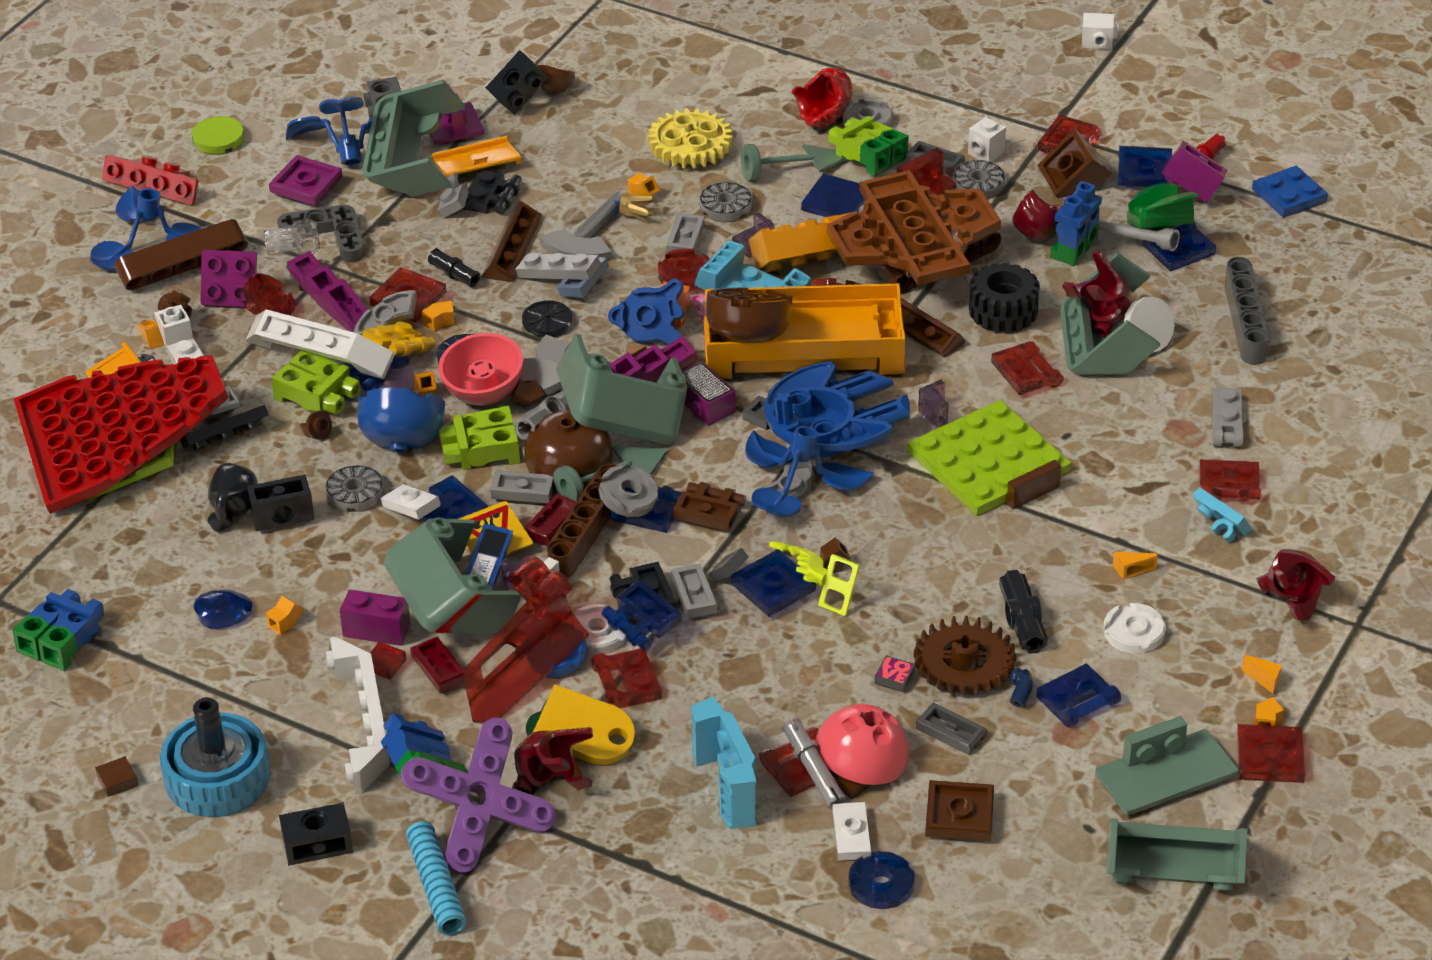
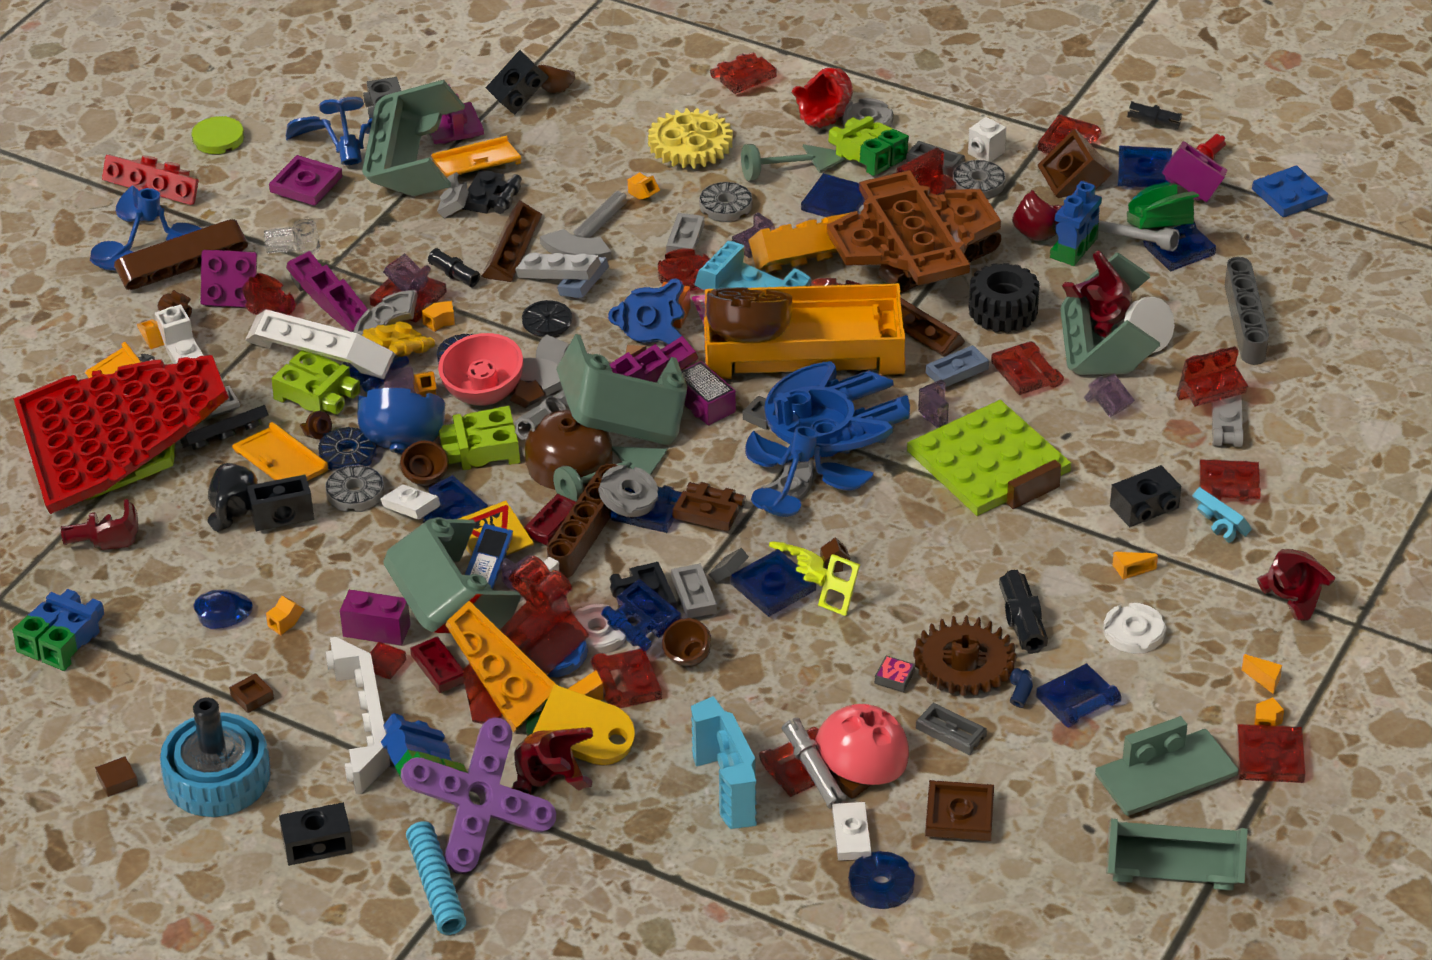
(107, 532): none -> dark red piece
(251, 693): none -> reddish brown tile
(280, 454): none -> light orange door
(332, 222): dark grey beam -> none
(334, 442): none -> tile
(407, 274): none -> bracket
(424, 463): none -> reddish brown piece
(504, 670): none -> light orange wing
(522, 486): light grey plate -> none
(590, 686): none -> light orange piece
(629, 207): pearl gold piece -> none
(687, 642): none -> reddish brown piece
(744, 72): none -> clear red plate
(958, 366): none -> sand blue plate
(1098, 31): white brick -> none
(1109, 394): none -> bracket
(1145, 496): none -> black brick
(1154, 115): none -> black pin
(1211, 377): none -> clear red bracket

